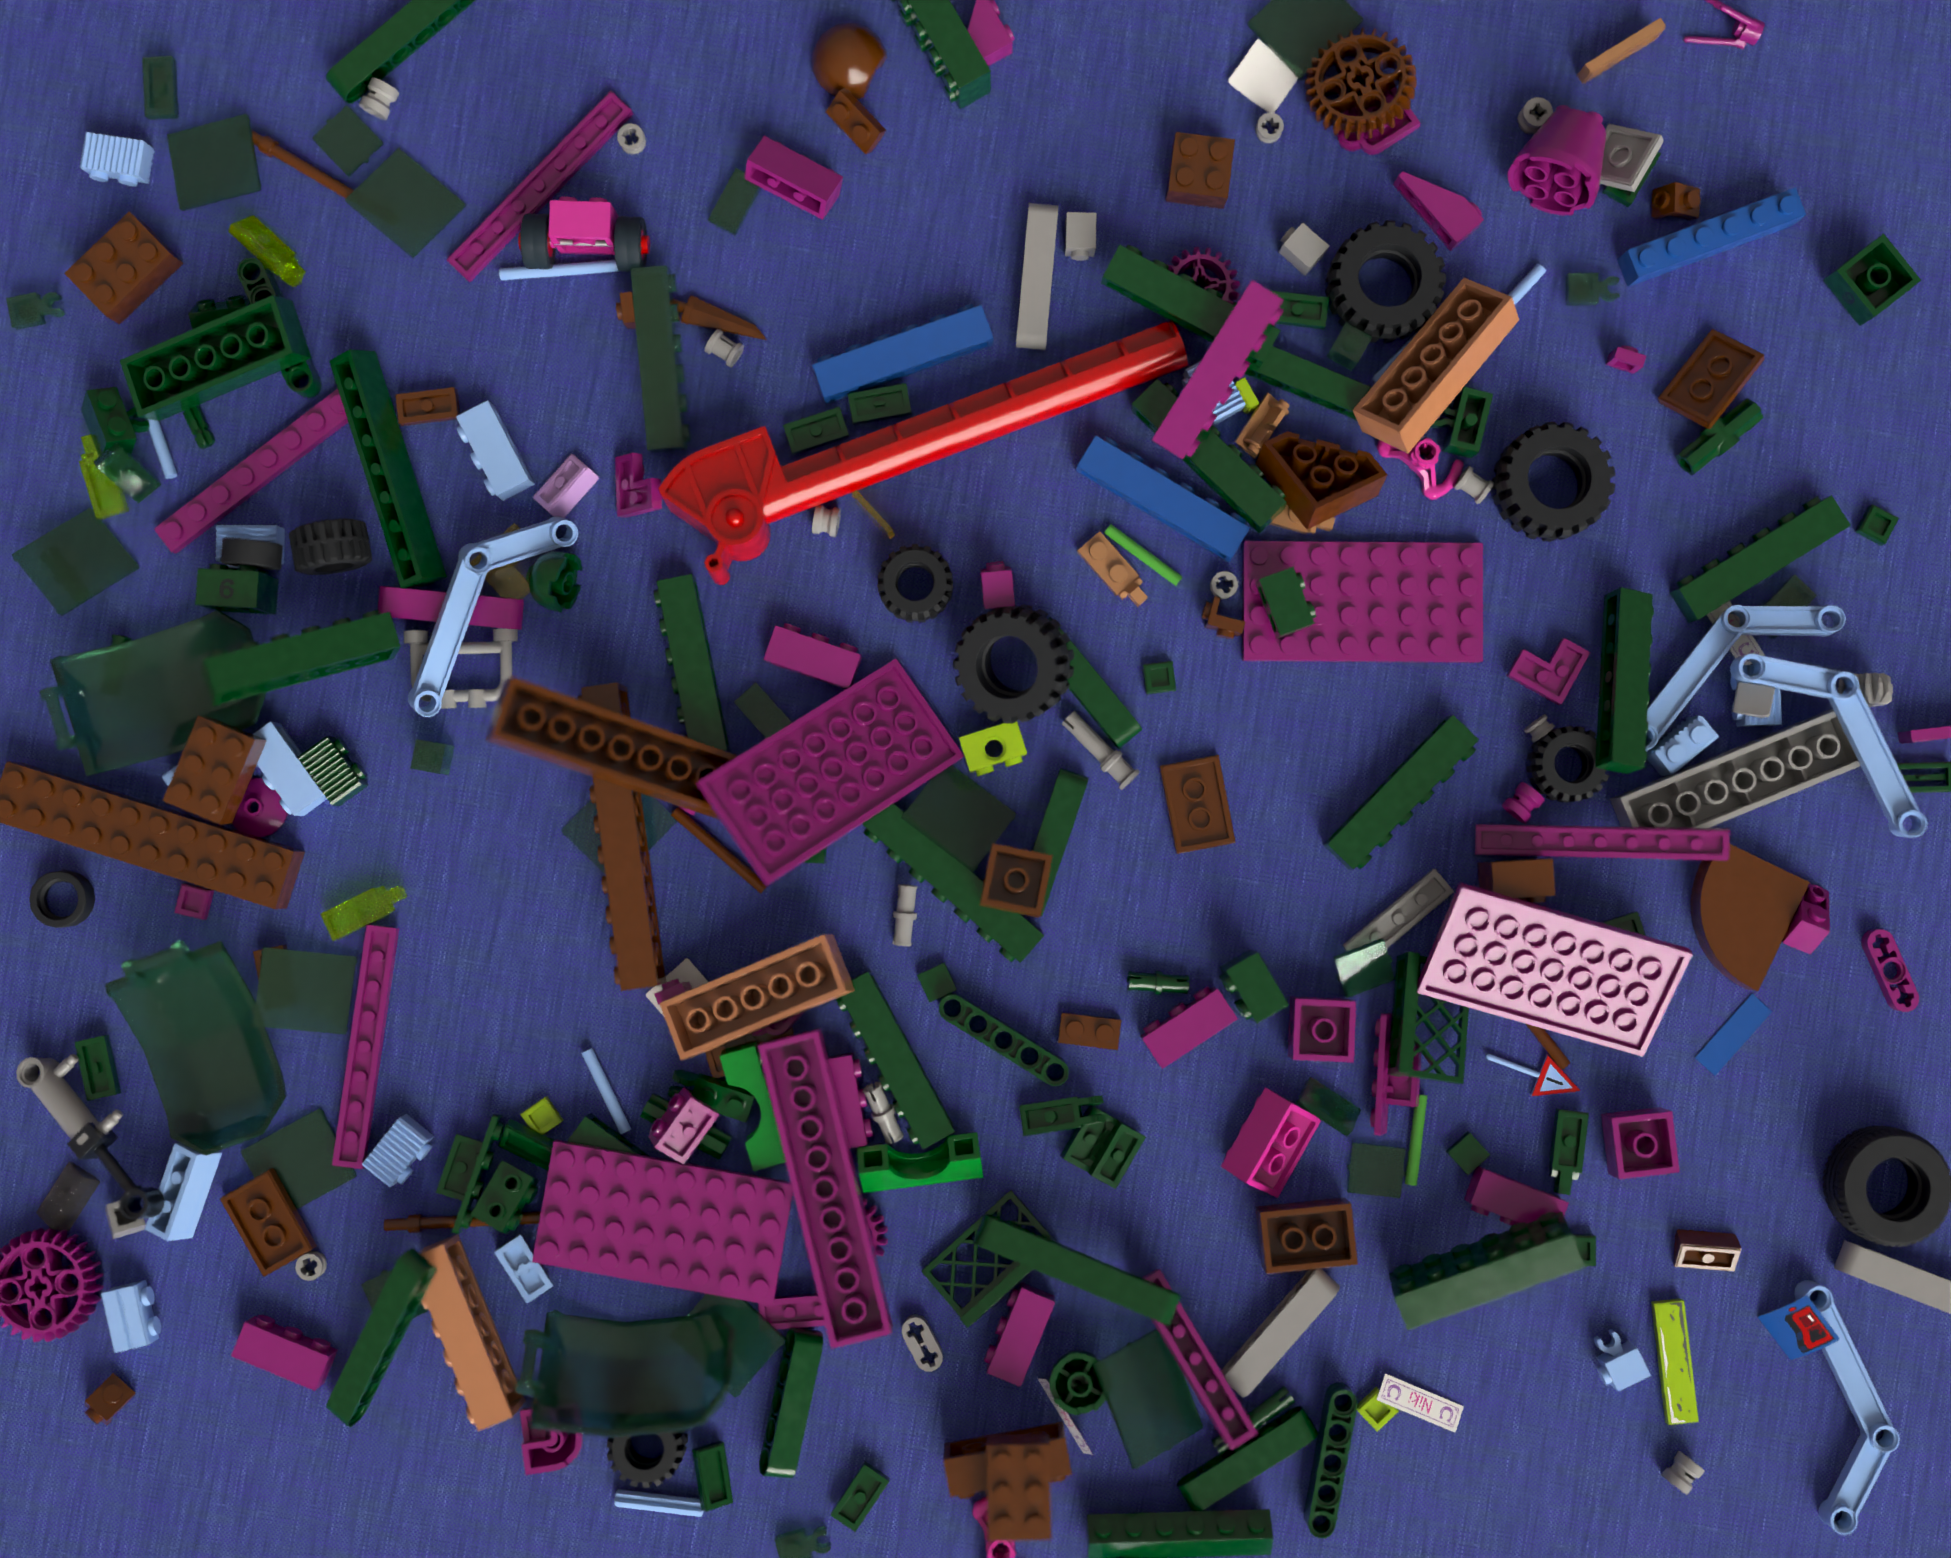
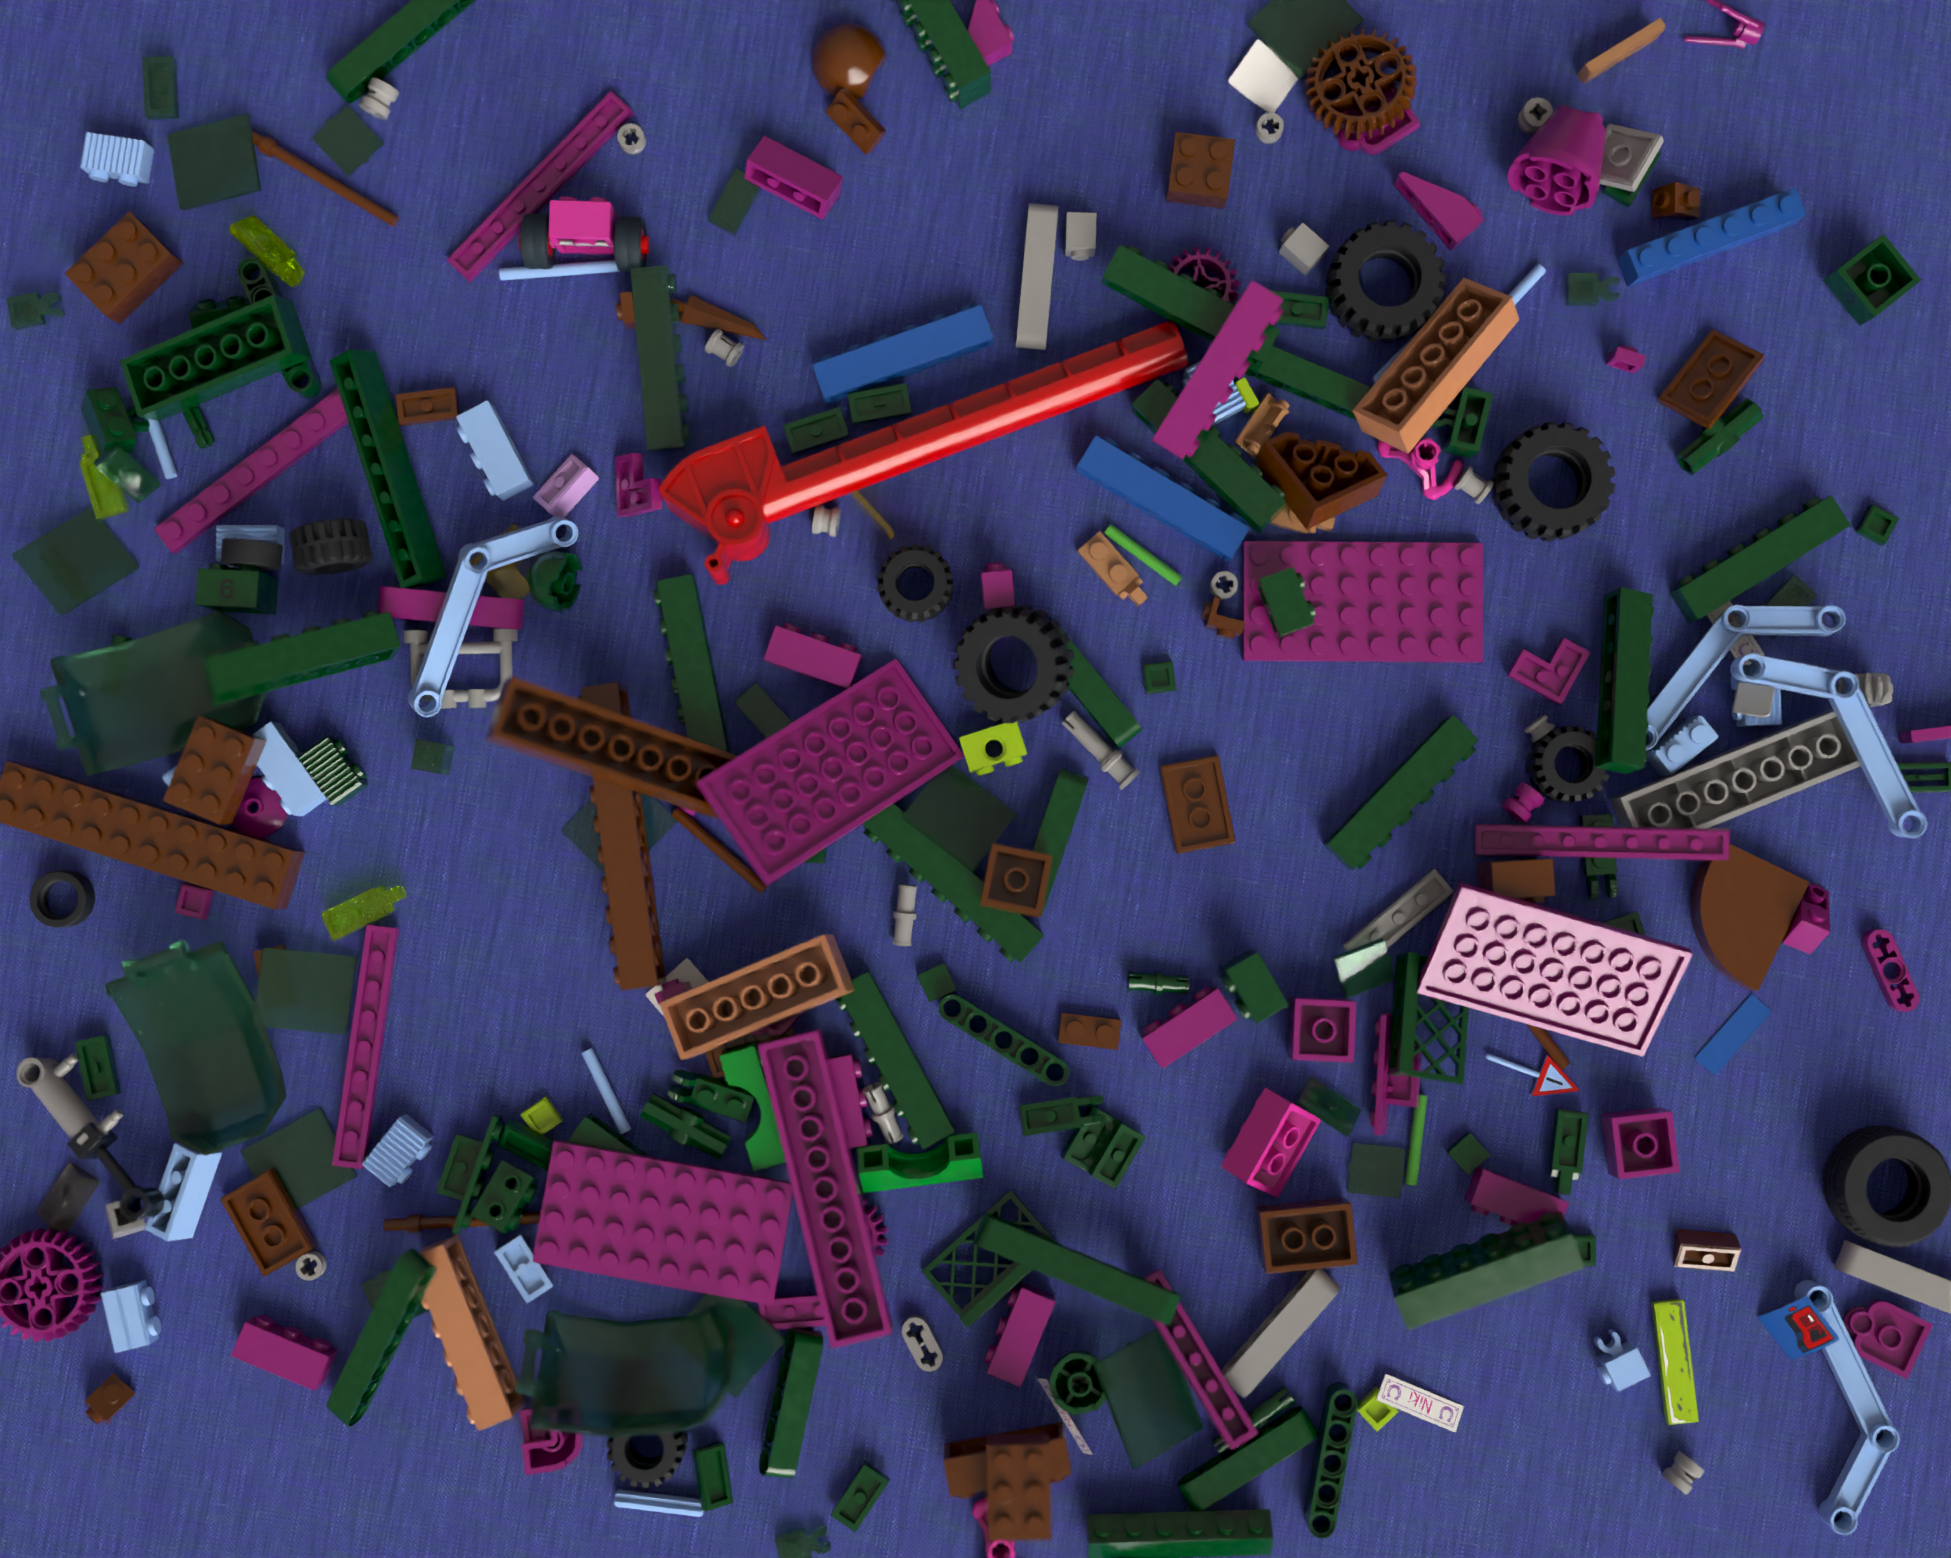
(405, 202): clear green piece -> none
(682, 1126): magenta bracket -> none
(1349, 346): clear green brick -> none
(1597, 865): none -> dark green hinge
(1887, 1335): none -> magenta plate

